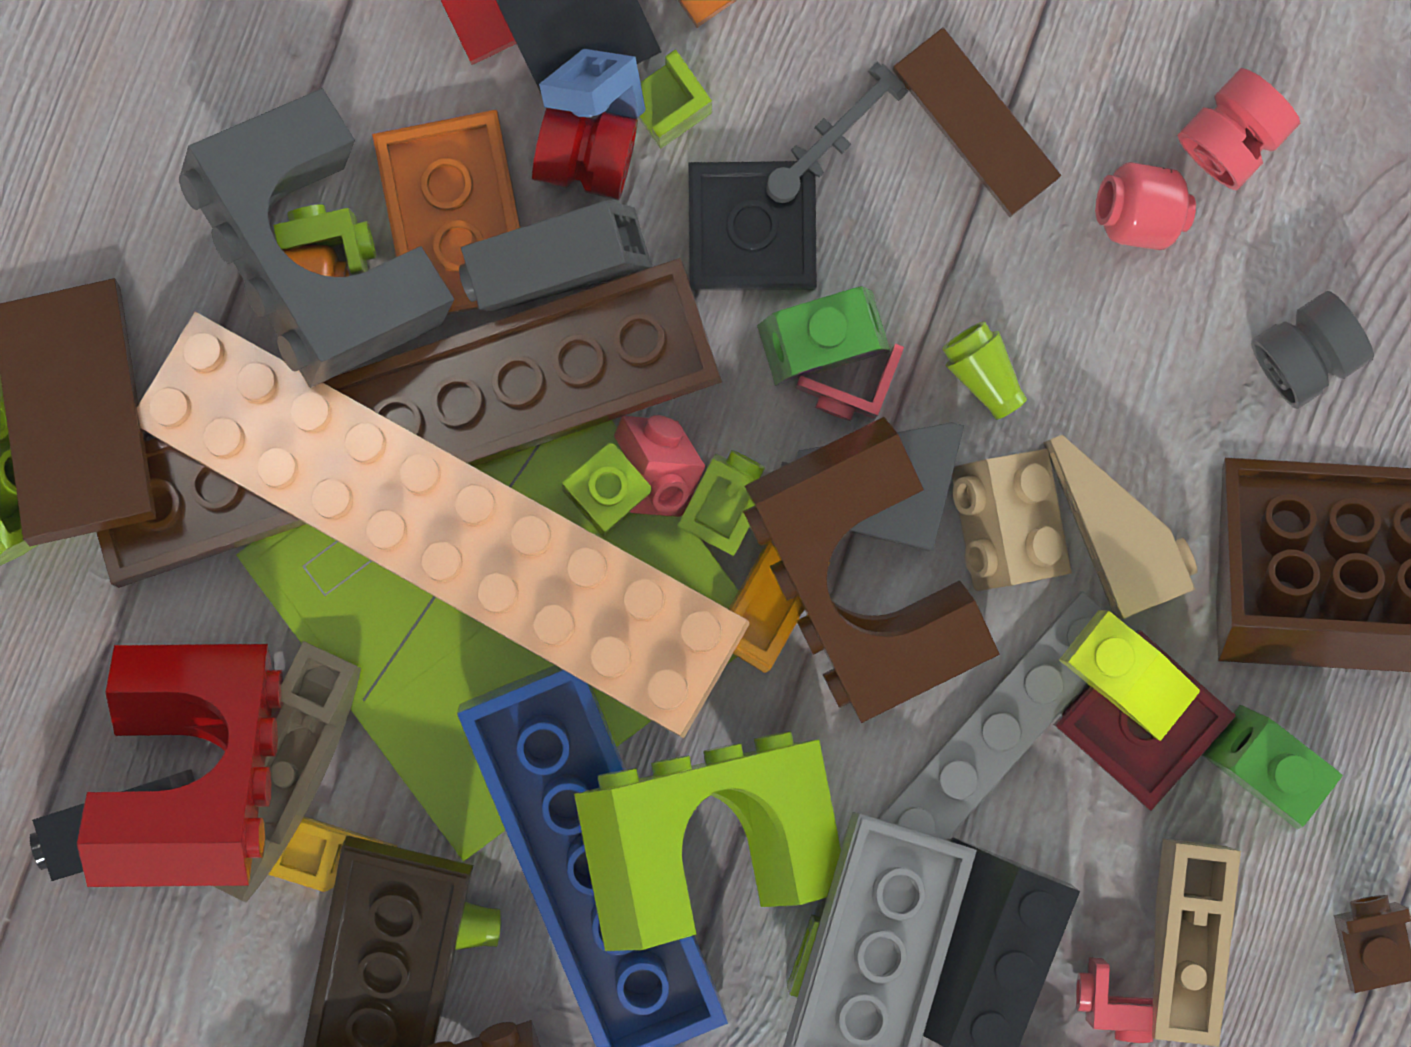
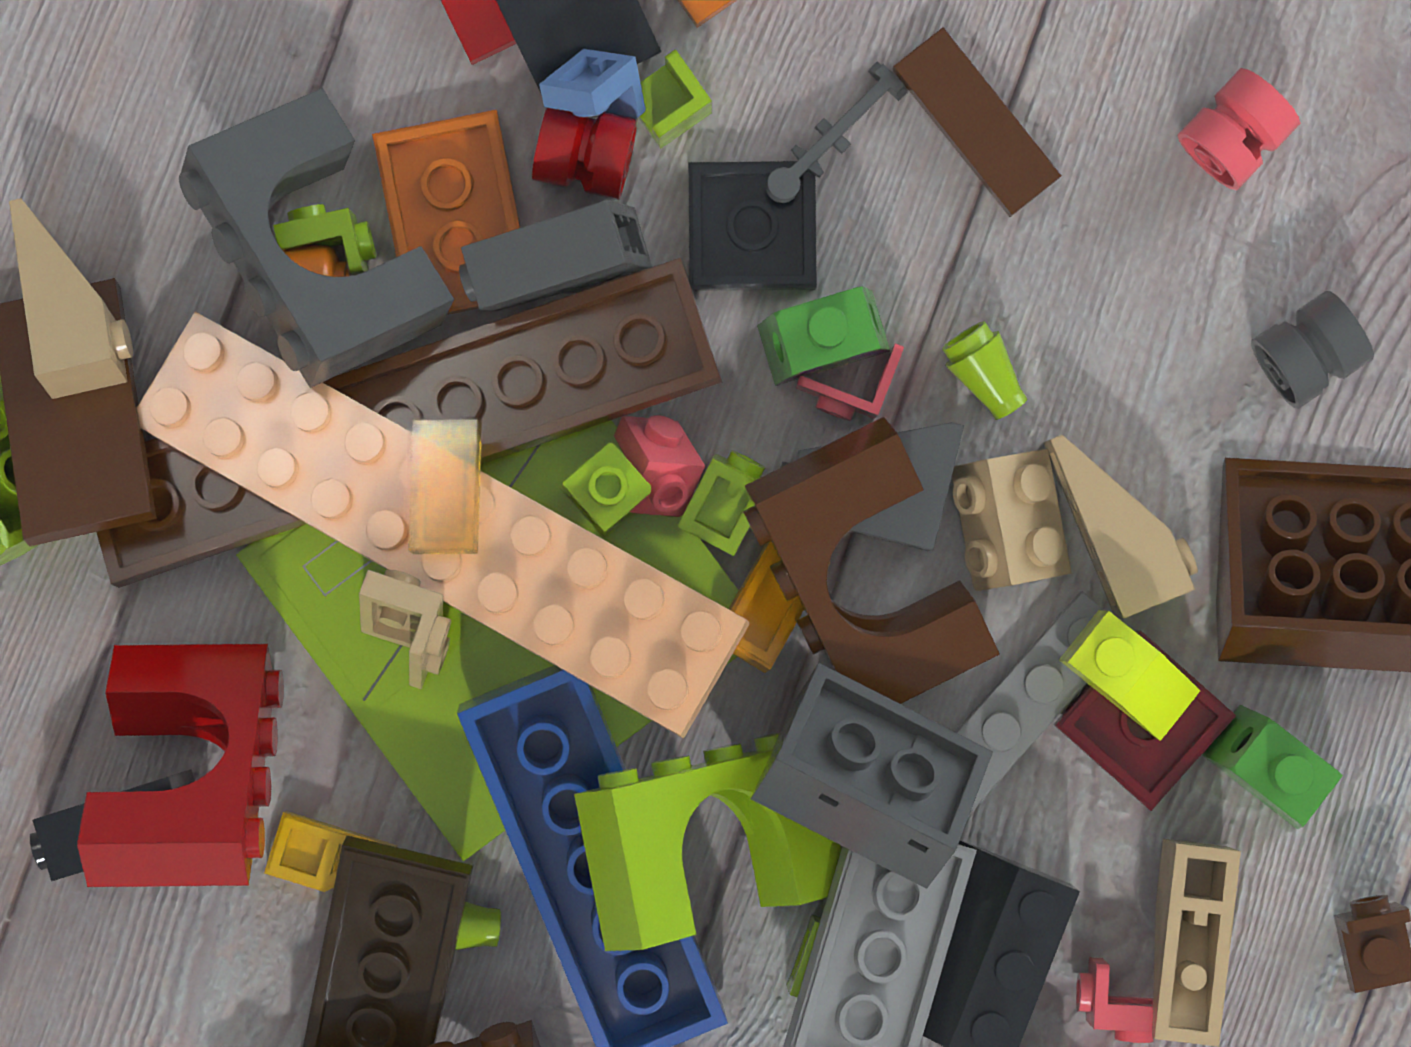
(69, 326): none -> tan slope
(309, 726): dark tan slope -> none
(407, 615): none -> tan bracket
(445, 487): none -> clear yellow tile
(873, 776): none -> dark grey piece
(1145, 206): coral head -> none

